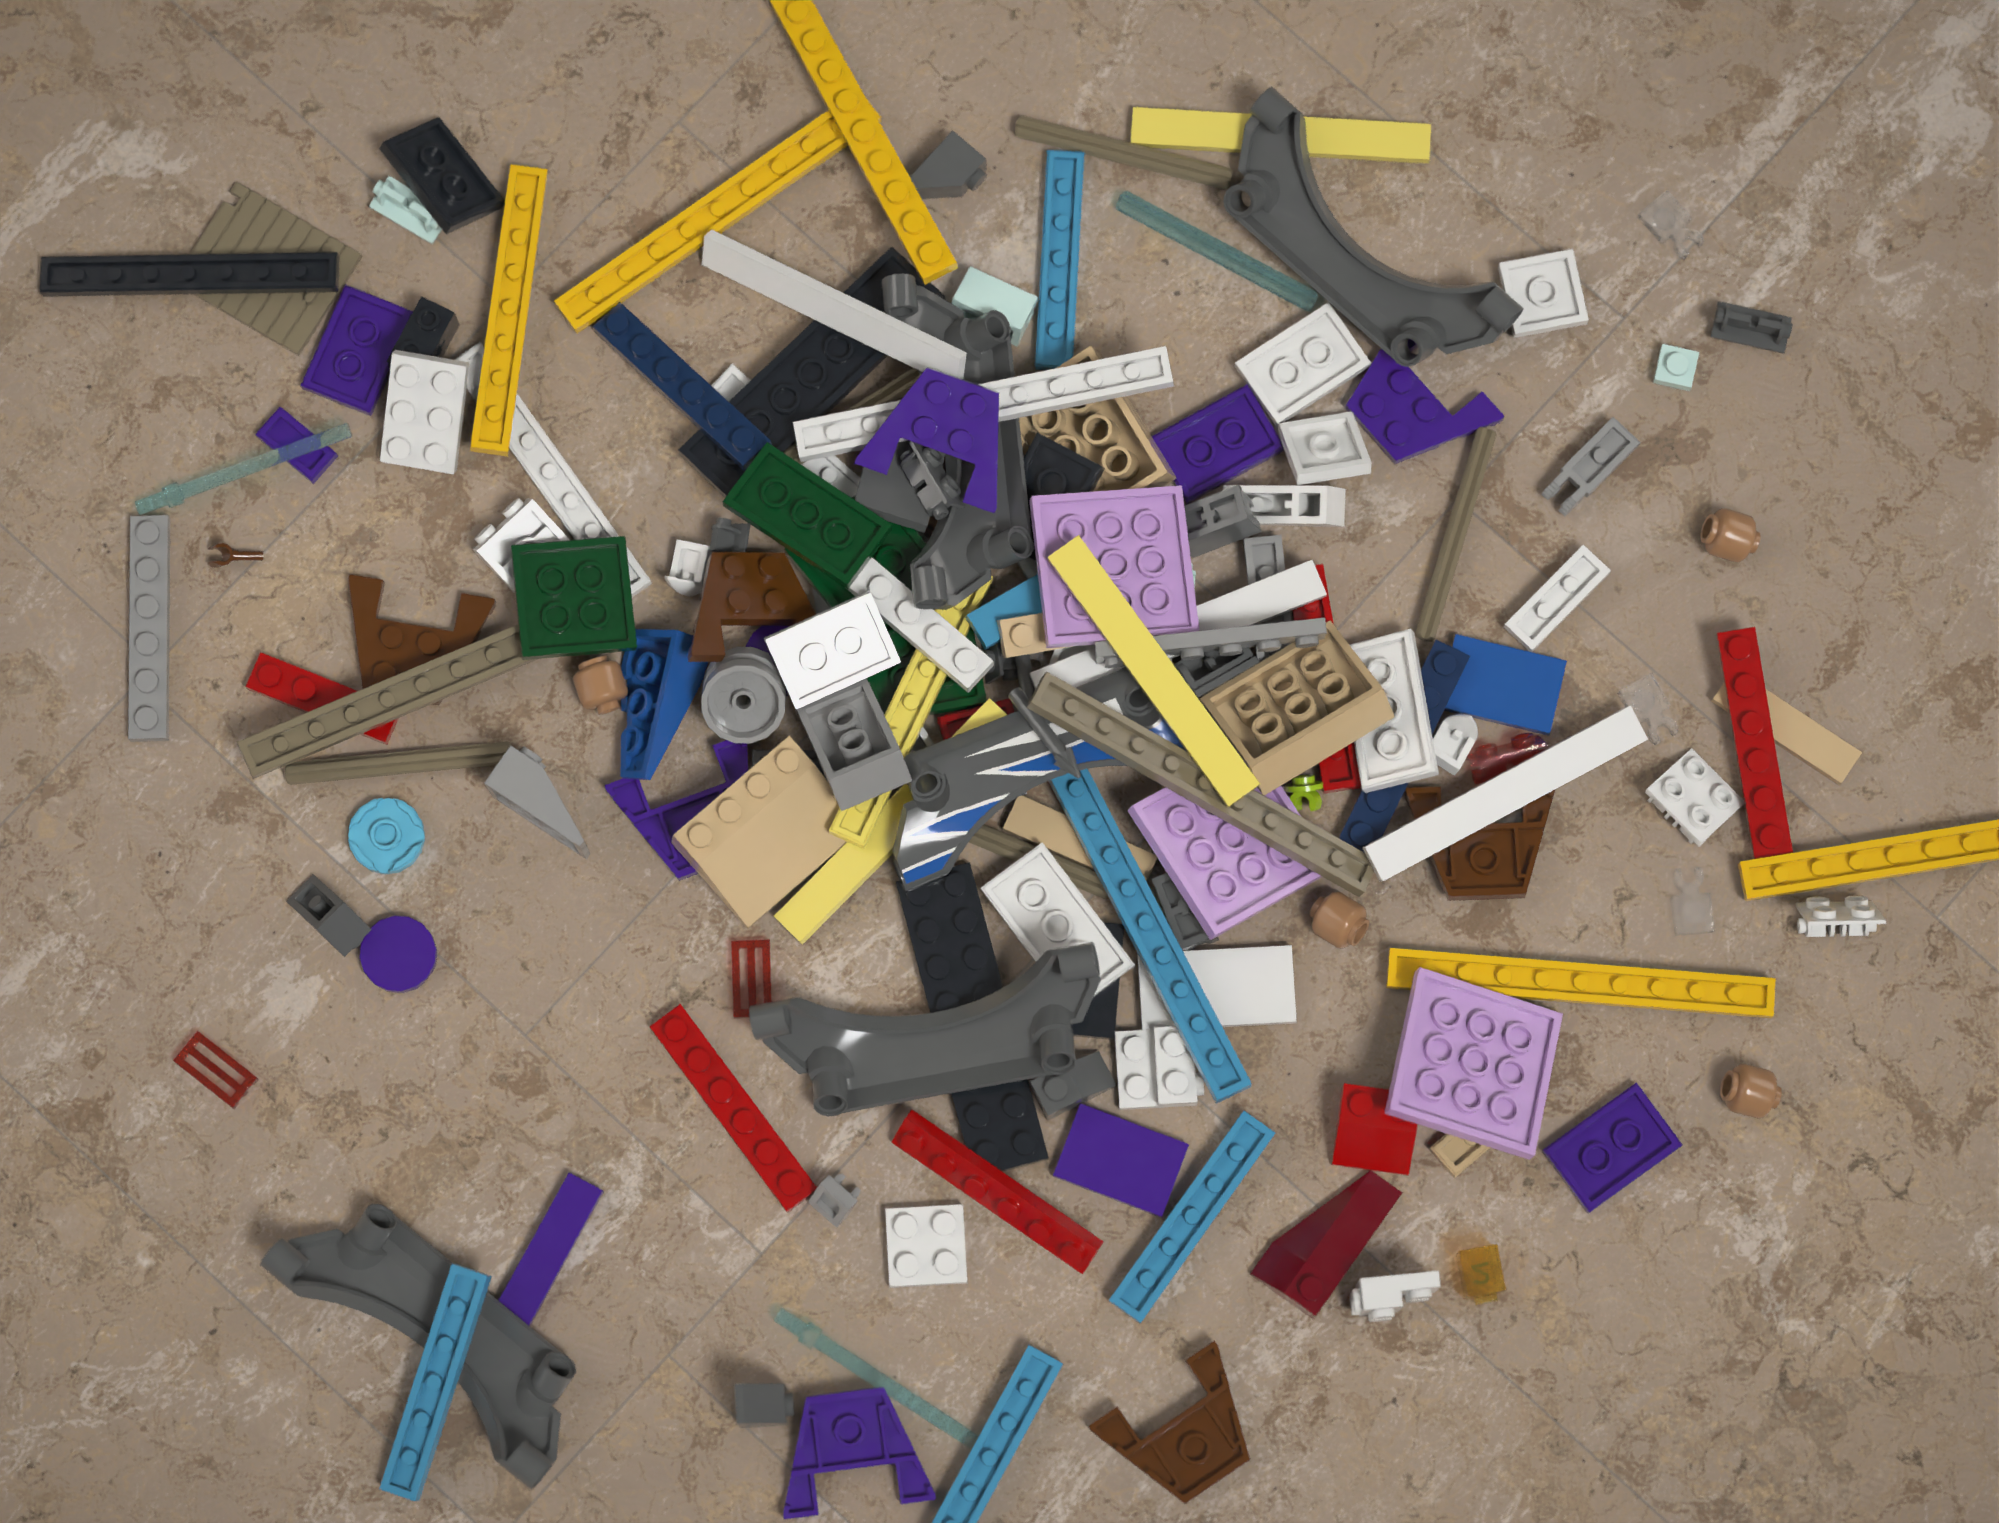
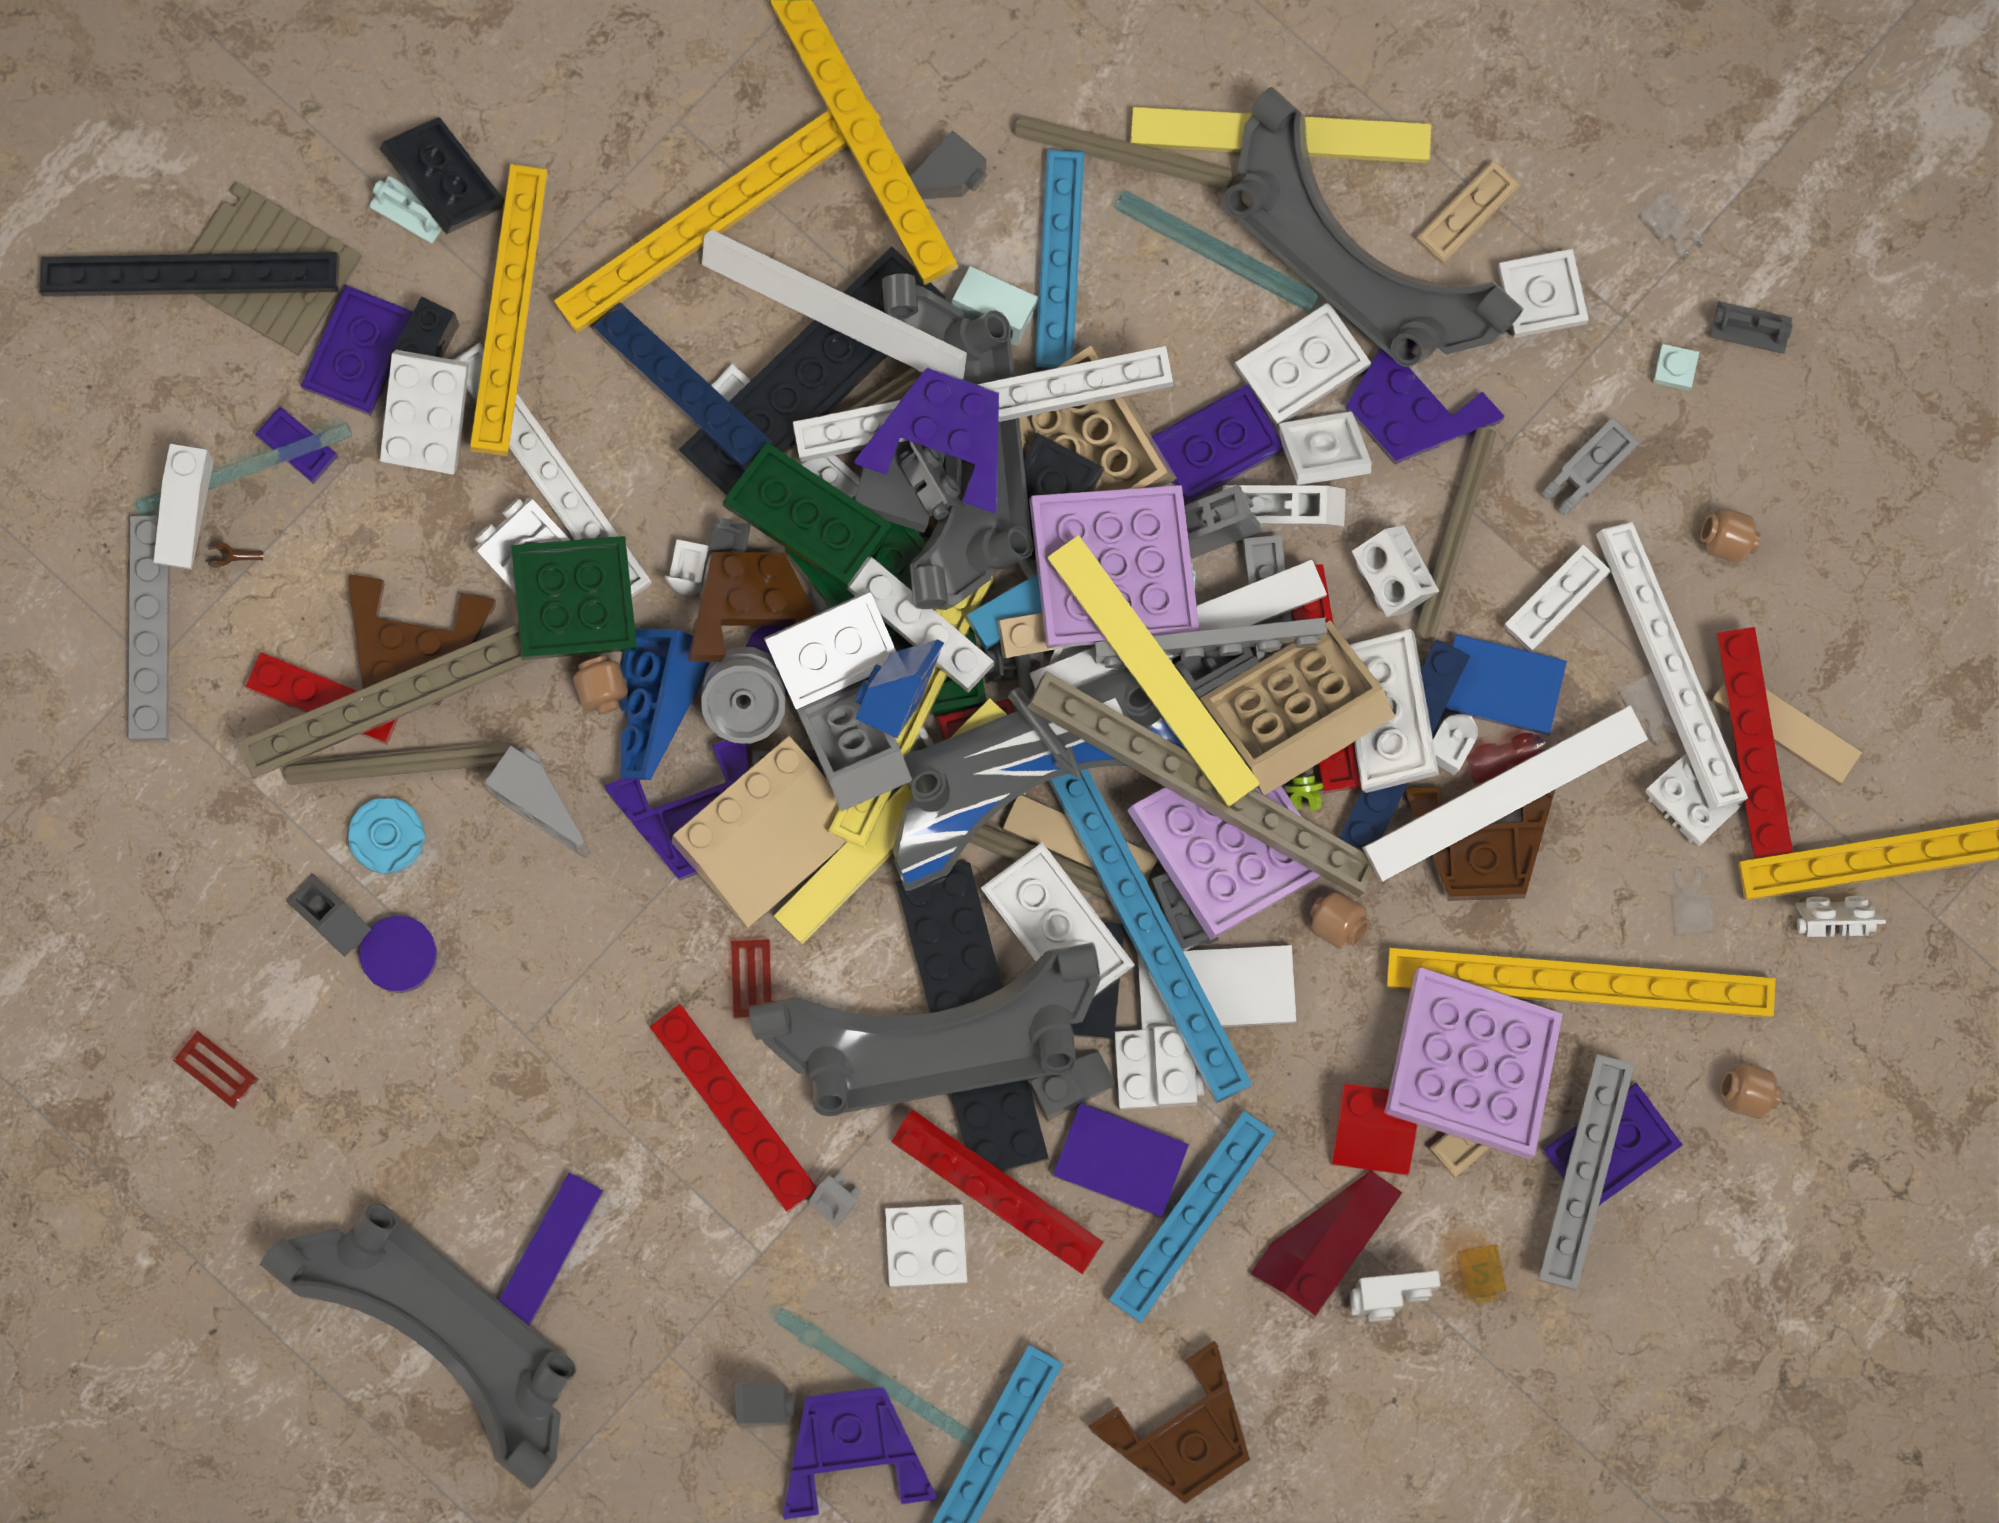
(182, 505): none -> white slope
(435, 1382): dark azure plate -> none
(897, 687): none -> blue slope
(1401, 566): none -> white brick
(1468, 212): none -> tan tile
(1586, 1172): none -> light grey plate
(1671, 666): none -> white tile

